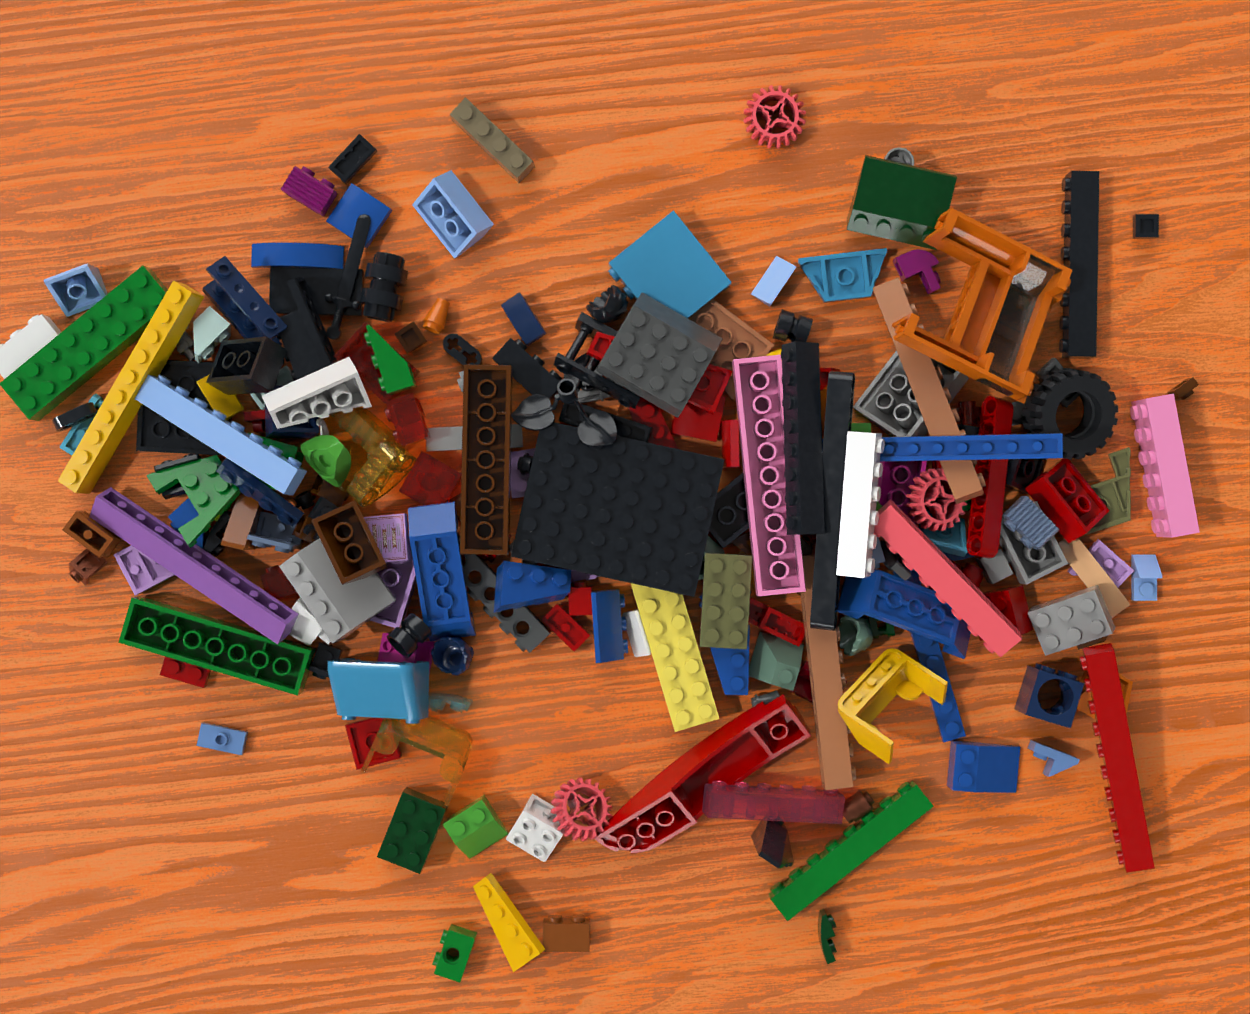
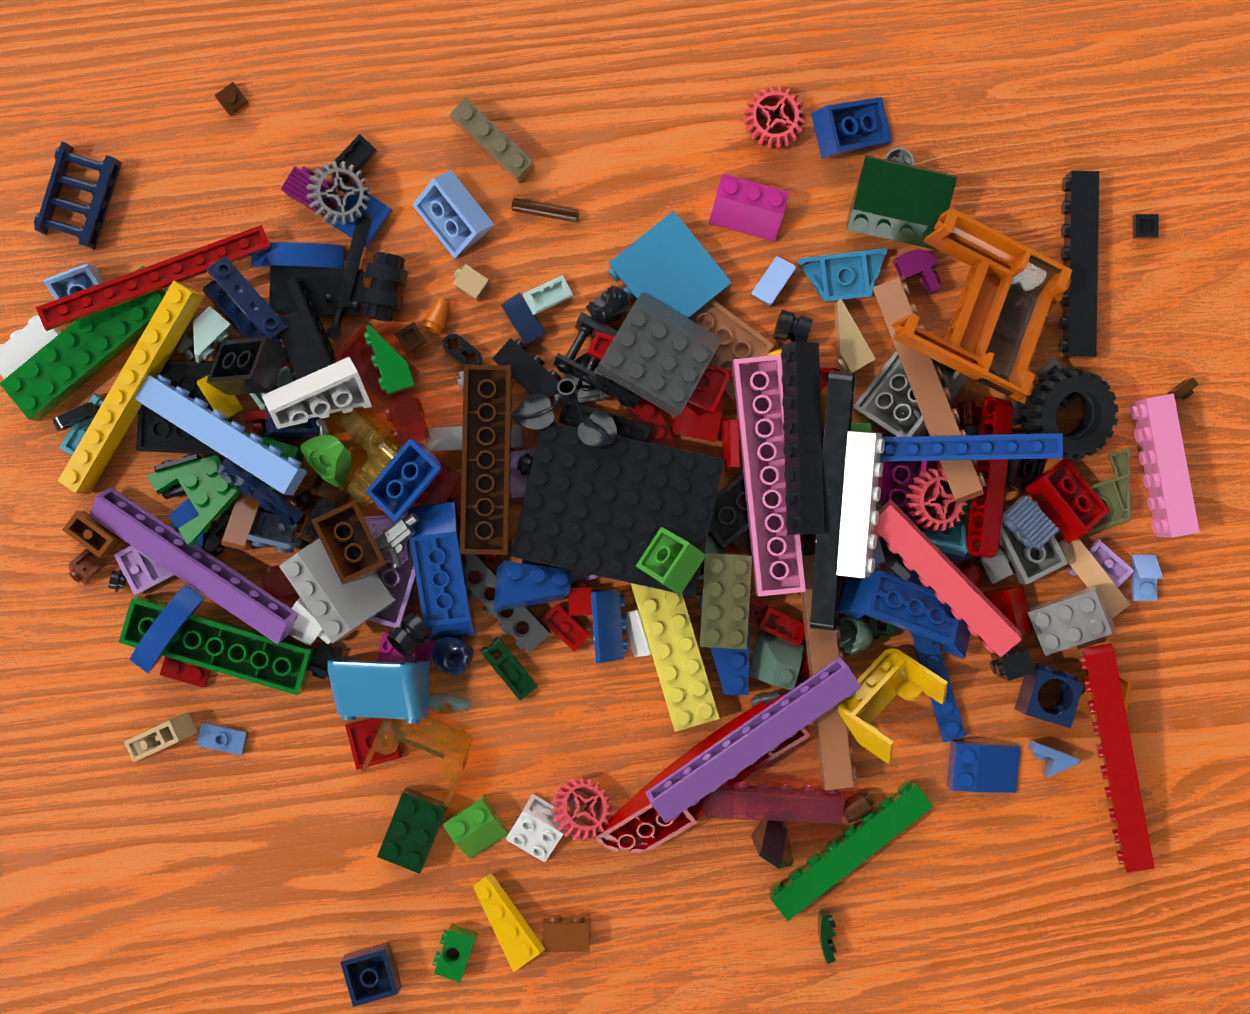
(94, 212): none -> dark blue fence
(117, 580): none -> black plate
(151, 278): none -> red plate
(160, 737): none -> tan slope
(165, 628): none -> blue slope
(231, 98): none -> reddish brown plate
(336, 181): none -> light grey gear
(371, 974): none -> dark blue brick
(392, 540): none -> flat silver piece
(404, 479): none -> blue slope
(470, 282): none -> tan brick
(509, 668): none -> dark green plate
(545, 210): none -> reddish brown axle
(548, 295): none -> light aqua plate
(671, 560): none -> bright green slope
(748, 207): none -> dark pink slope
(753, 740): none -> medium lavender brick
(851, 127): none -> blue slope
(851, 345): none -> tan slope
(1012, 664): none -> black brick

